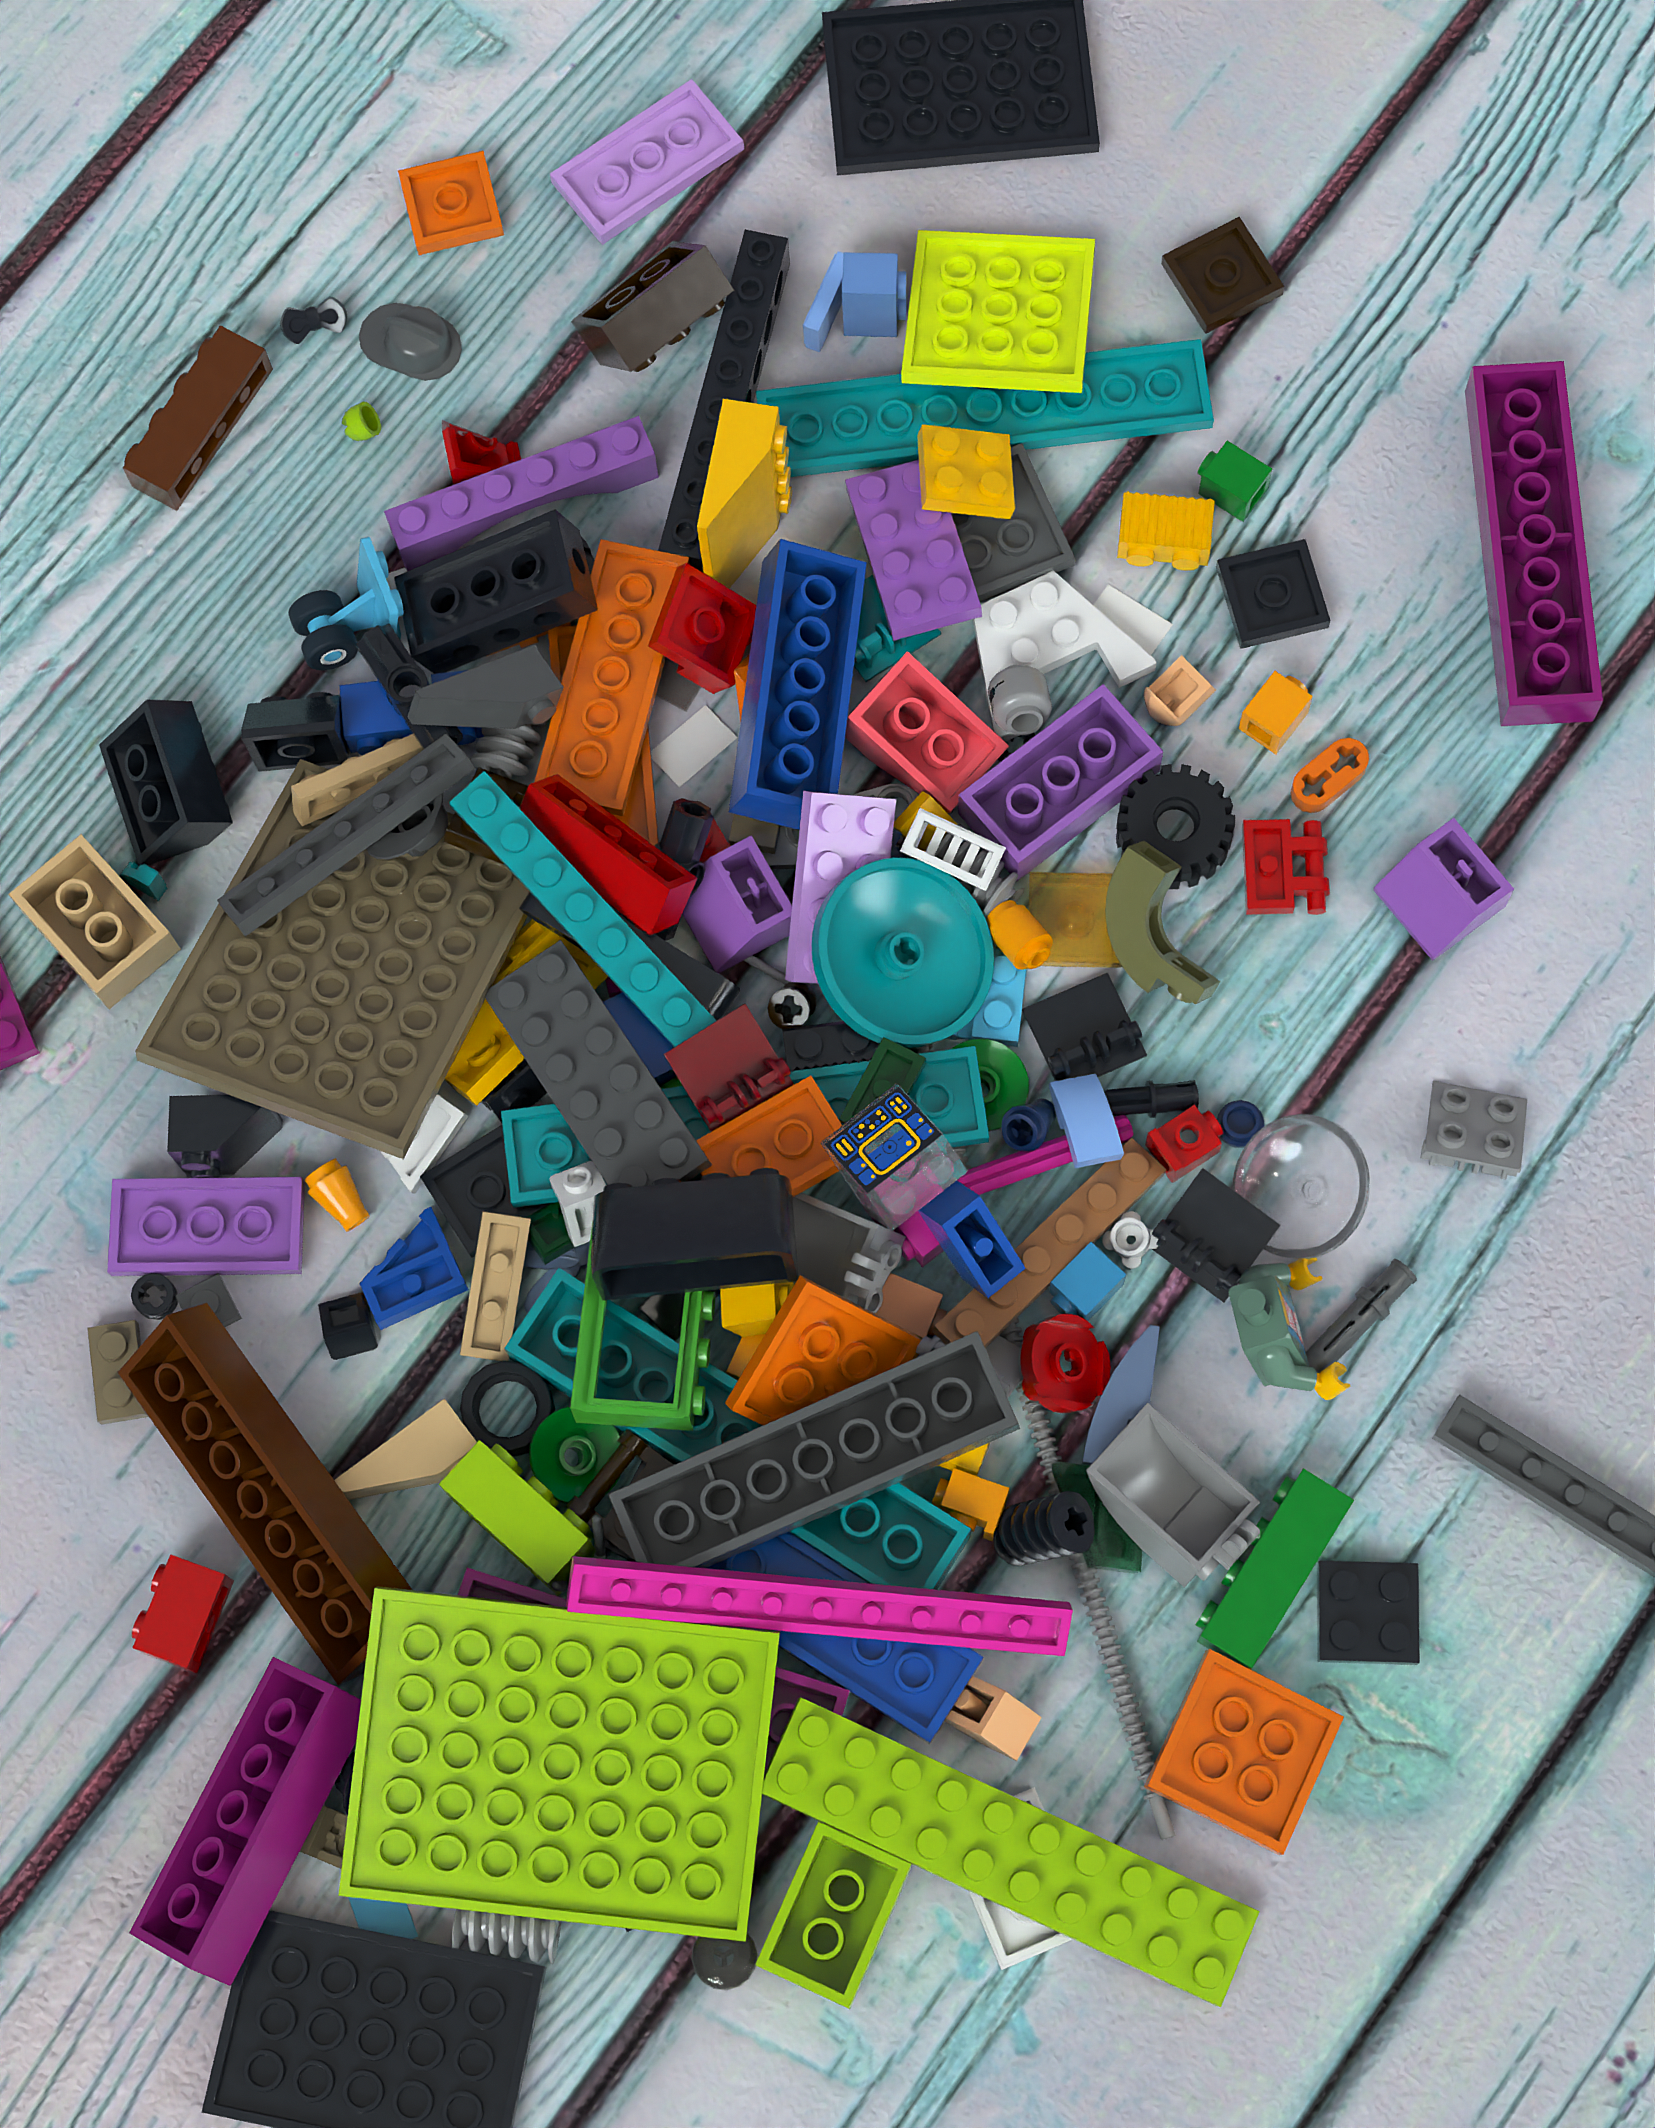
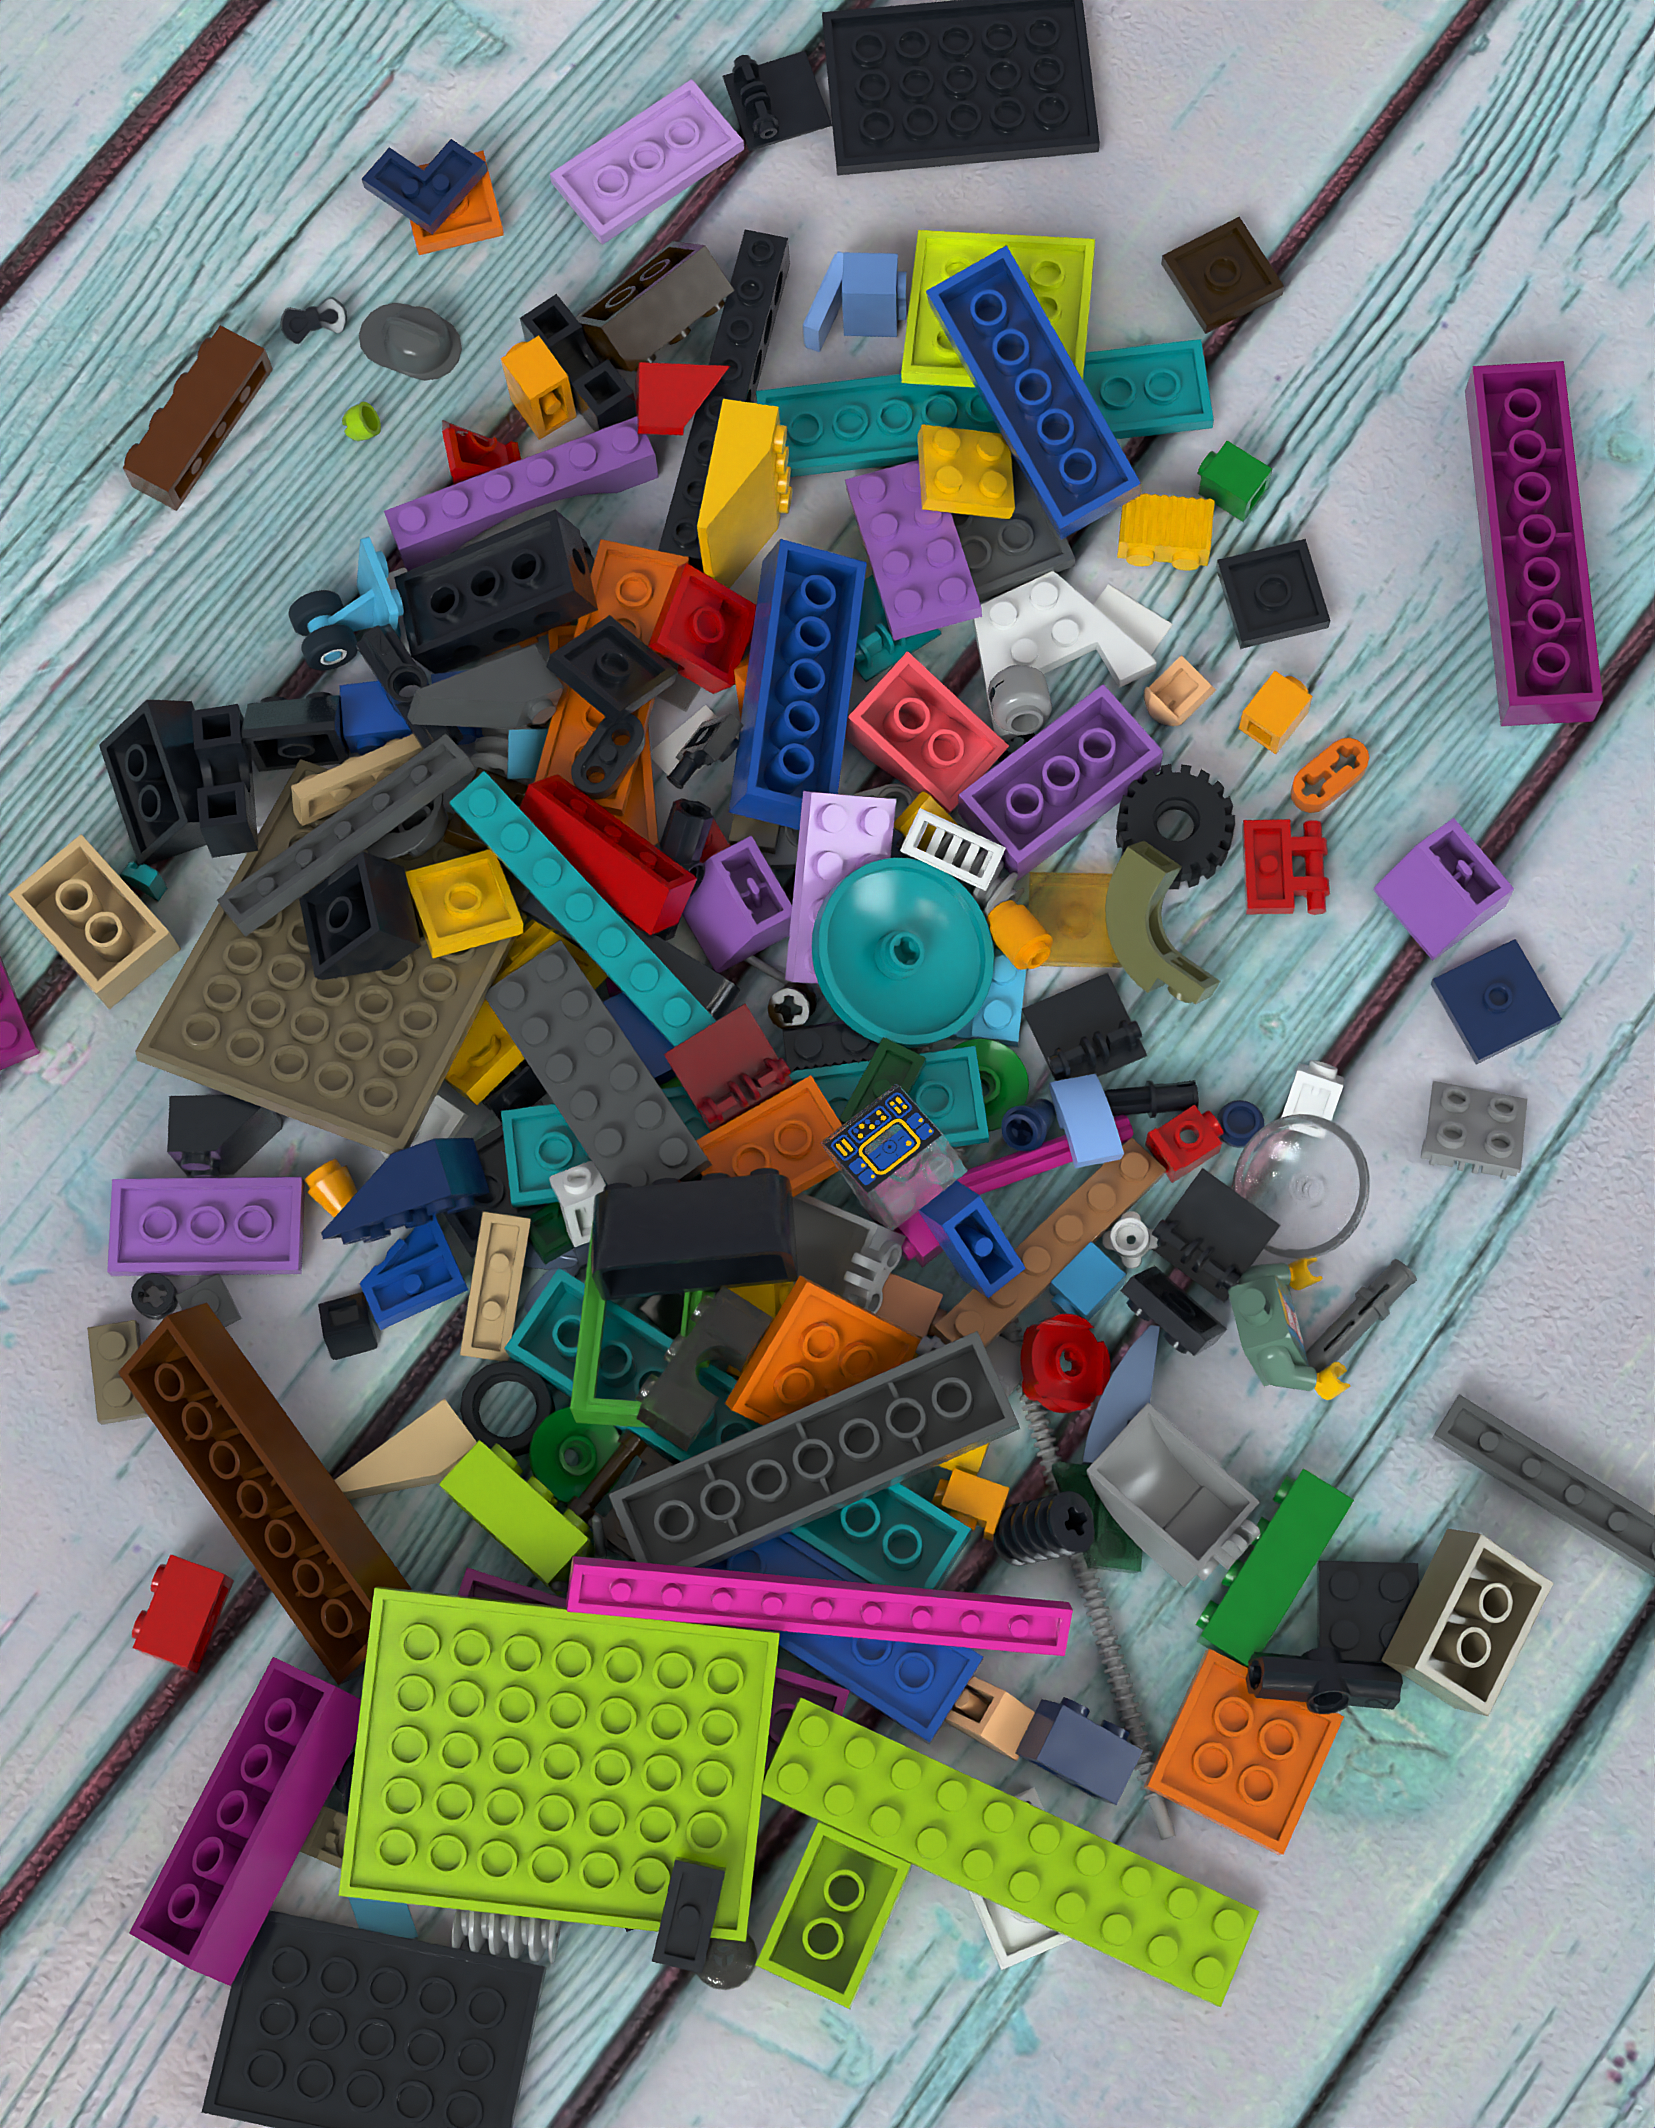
(228, 797): none -> black arch
(360, 919): none -> black slope
(411, 1189): none -> dark blue slope
(425, 194): none -> dark blue plate
(463, 903): none -> yellow plate
(524, 752): none -> medium azure sticker
(538, 387): none -> light orange brick
(595, 386): none -> black arch
(606, 757): none -> black plate
(612, 669): none -> black plate
(671, 394): none -> red slope
(688, 1914): none -> black plate
(709, 743): none -> black plate
(724, 1331): none -> clear smoke arch
(775, 99): none -> black hinge
(1034, 392): none -> blue brick
(1079, 1750): none -> dark blue brick
(1184, 1320): none -> black plate
(1314, 1090): none -> white bracket
(1323, 1680): none -> black piece
(1467, 1621): none -> dark tan brick
(1496, 1001): none -> dark blue plate

